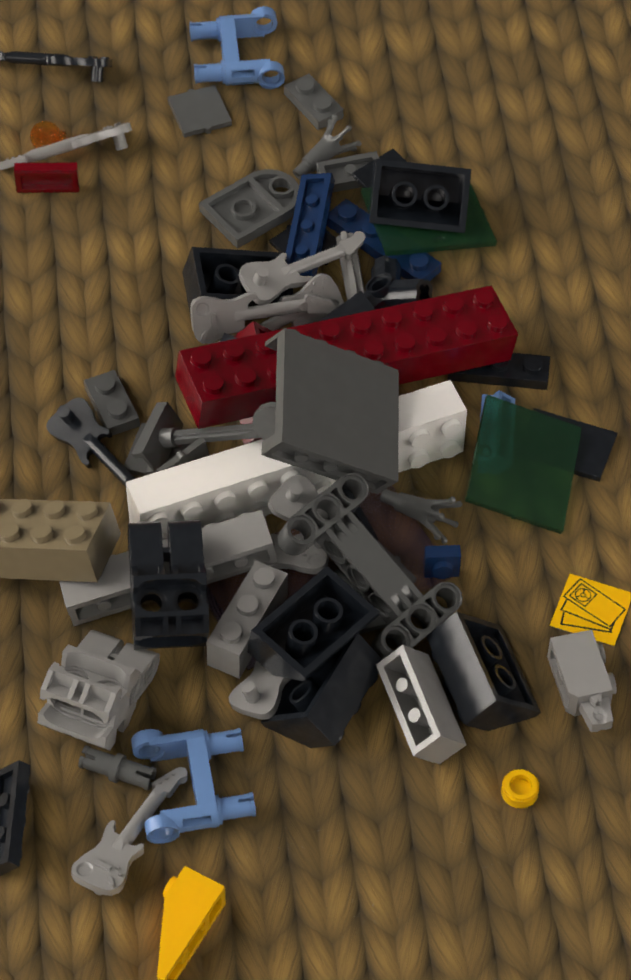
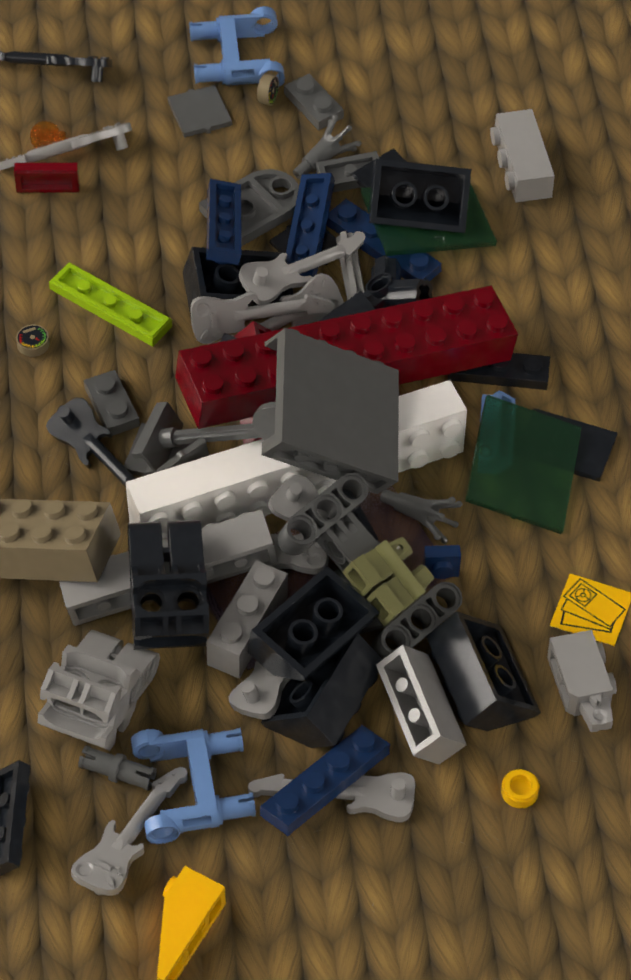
(32, 340): none -> tile
(110, 304): none -> lime tile
(223, 222): none -> dark blue plate
(268, 89): none -> dark tan tile
(324, 780): none -> dark blue plate
(384, 795): none -> light grey piece
(387, 565): none -> olive hips
(522, 155): none -> light grey brick

